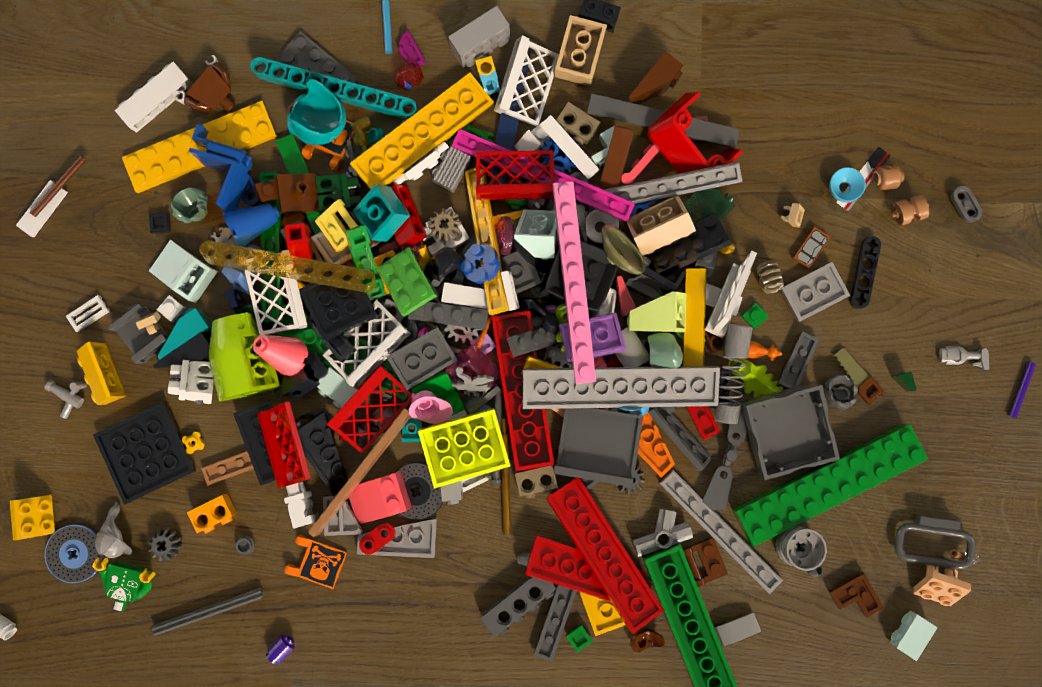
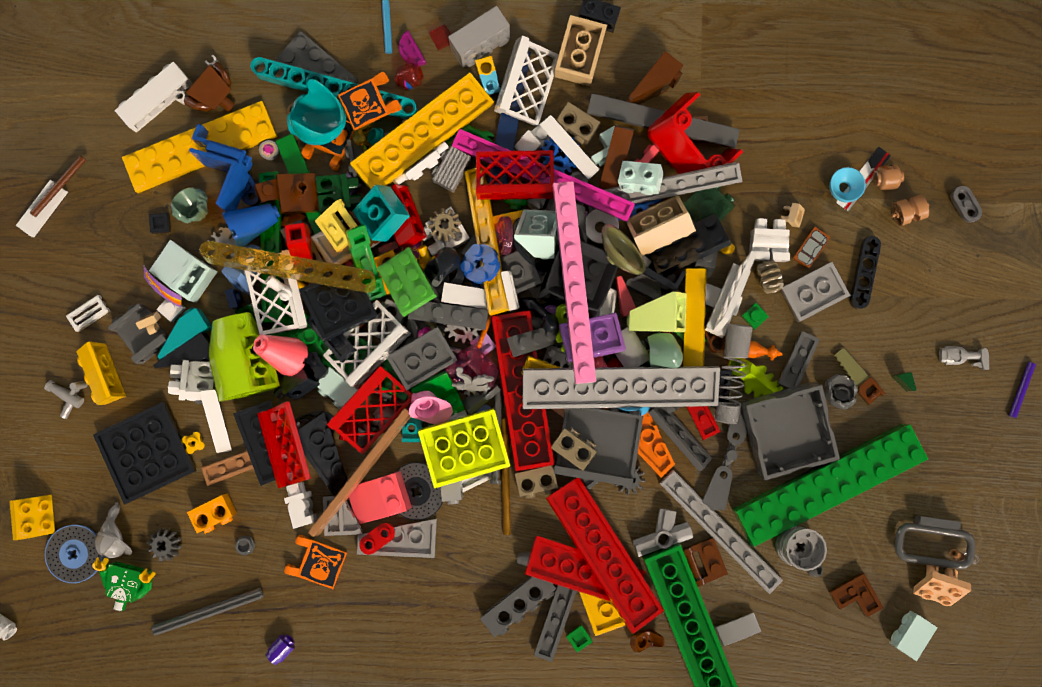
(162, 290): none -> medium lavender sticker
(215, 420): none -> white sticker
(269, 150): none -> tile
(284, 291): none -> white arm
(365, 102): none -> flag
(440, 37): none -> clear red tile
(571, 453): none -> dark tan brick
(640, 177): none -> light aqua brick
(770, 243): none -> white hips

